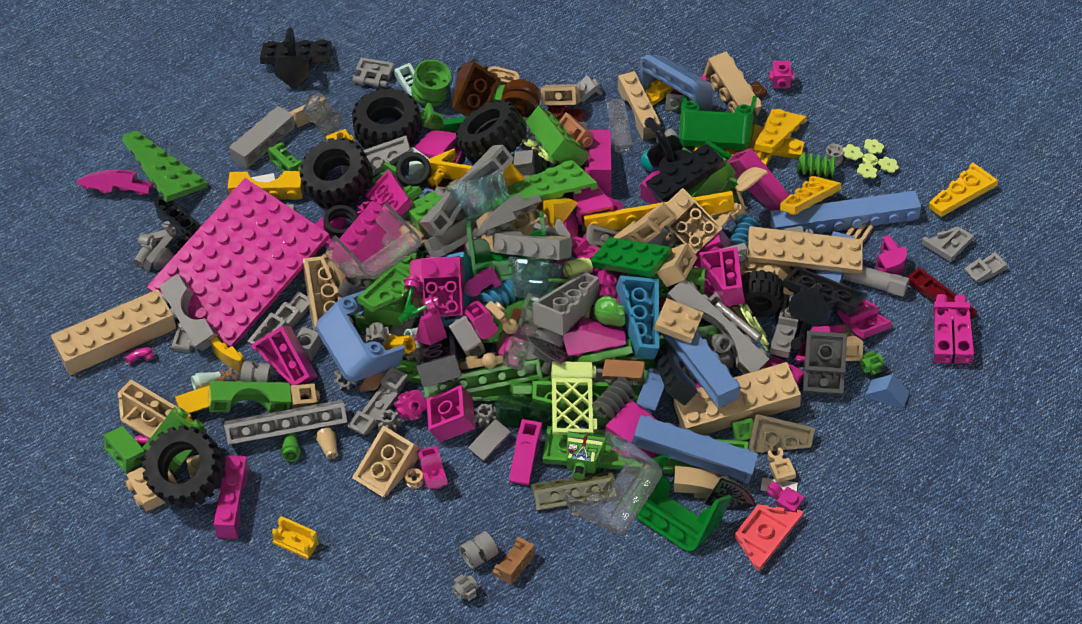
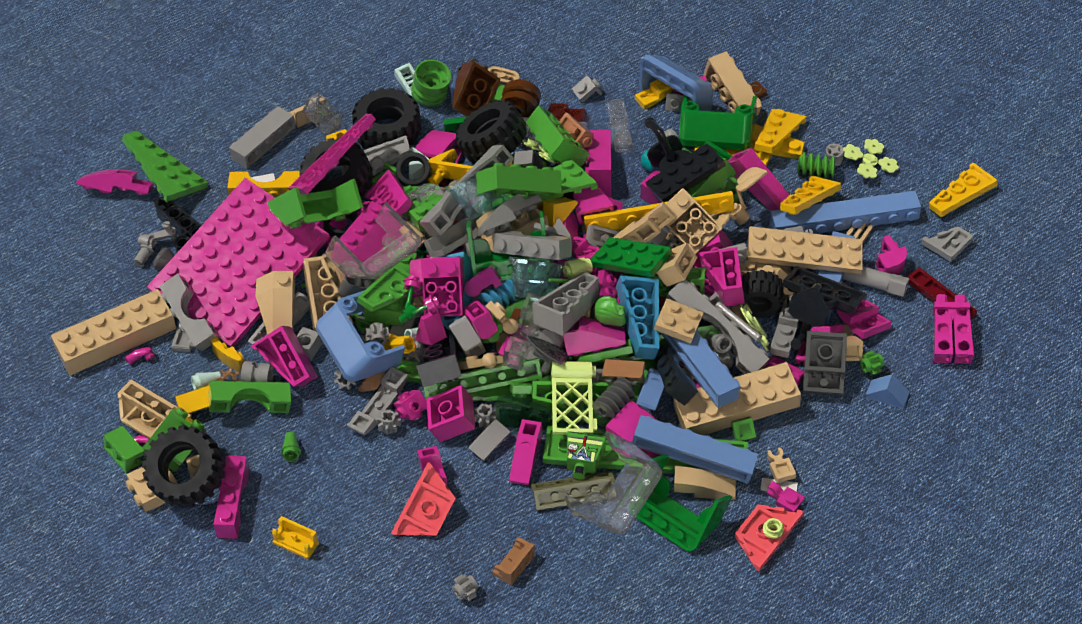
(164, 243): light grey tile -> none
(276, 299): none -> tan wedge
(283, 159): bright green hinge -> none
(285, 422): light grey brick -> none
(293, 58): black plate -> none
(301, 209): none -> bright green windscreen
(306, 390): tan brick -> none
(327, 441): tan cone -> none
(330, 158): none -> dark pink wing
(373, 68): light grey plate -> none
(386, 462): tan slope -> none
(408, 478): tan bush -> none
(423, 192): none -> clear slope
(426, 506): none -> coral wing
(431, 119): bright green bracket -> none
(476, 551): light grey wheel -> none
(517, 180): none -> bright green wedge
(561, 94): tan brick -> none
(633, 92): tan arch -> none
(740, 231): dark azure piece -> none
(740, 495): shield -> none
(773, 523): none -> yellowish green plate
(774, 433): dark tan wing -> none
(781, 74): dark pink brick -> none
(987, 268): light grey slope -> none

